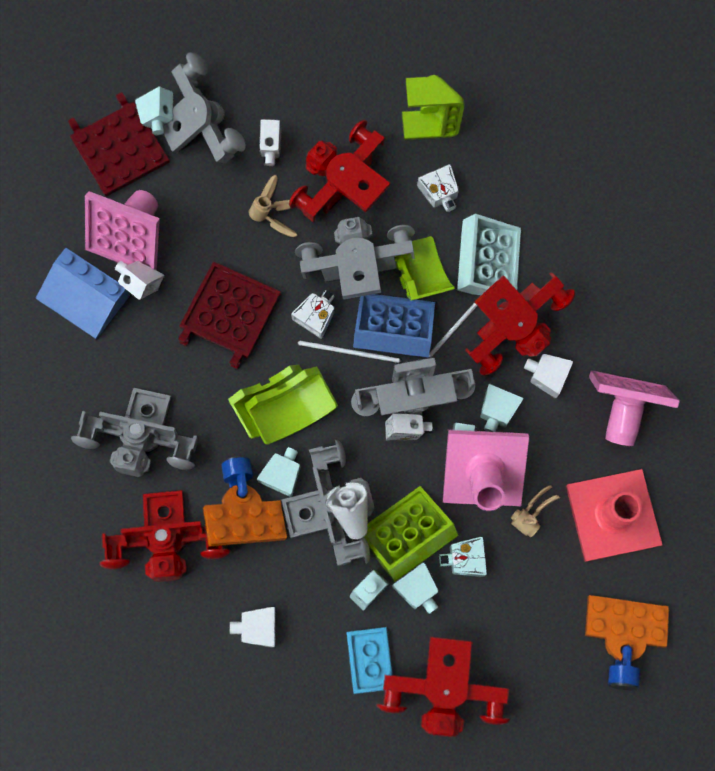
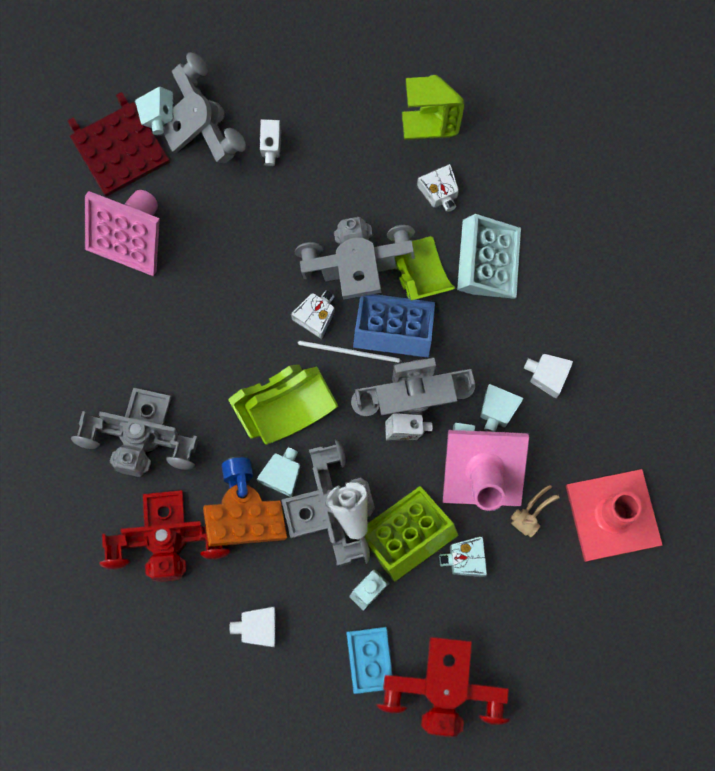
(82, 293): medium blue slope -> none
(139, 278): white torso -> none
(229, 311): dark red plate -> none
(262, 206): tan plant -> none
(343, 174): red piece -> none
(418, 588): light aqua torso -> none
(452, 330): white axle -> none
(516, 319): red piece -> none
(626, 631): orange plate -> none
(629, 403): bright pink piece -> none

